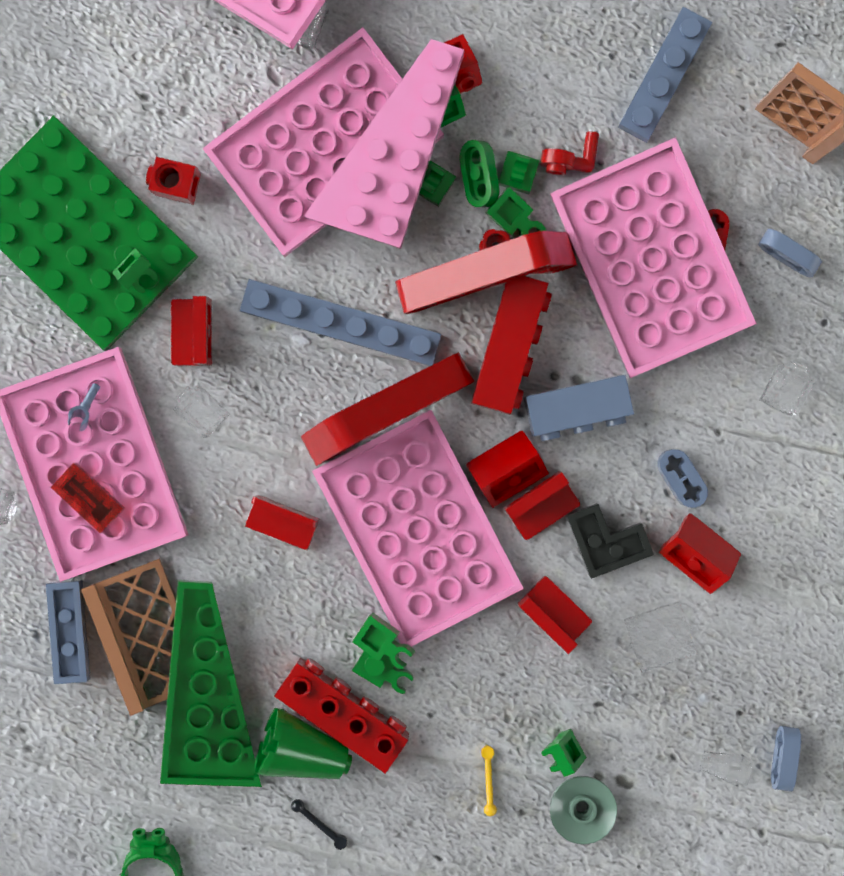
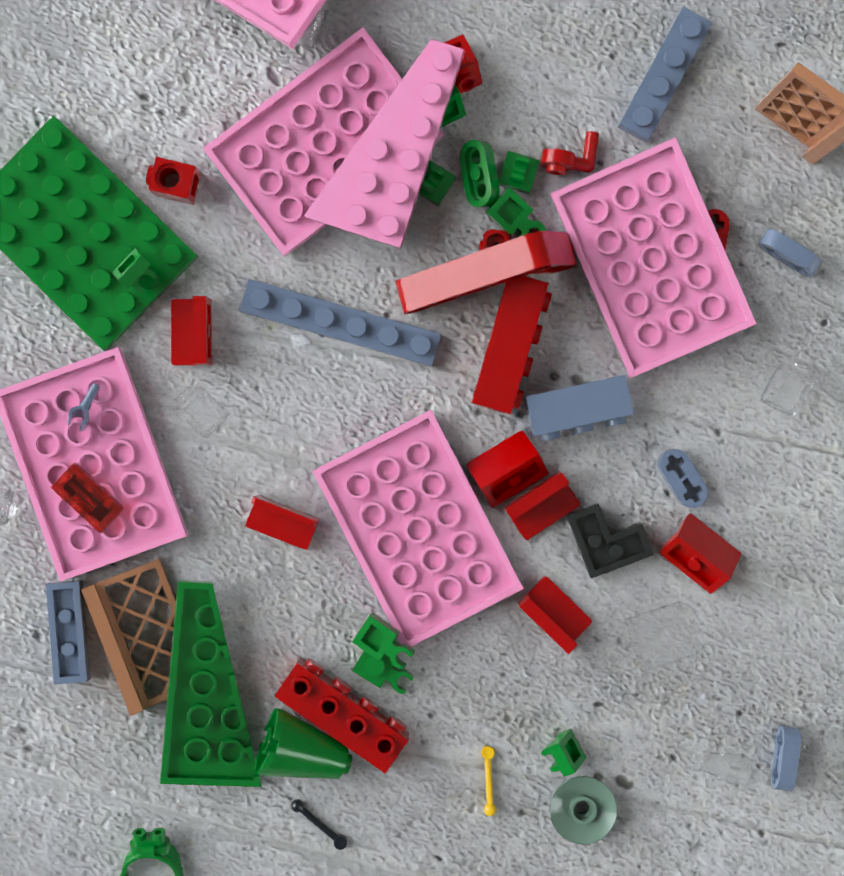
(386, 408): red beam -> none

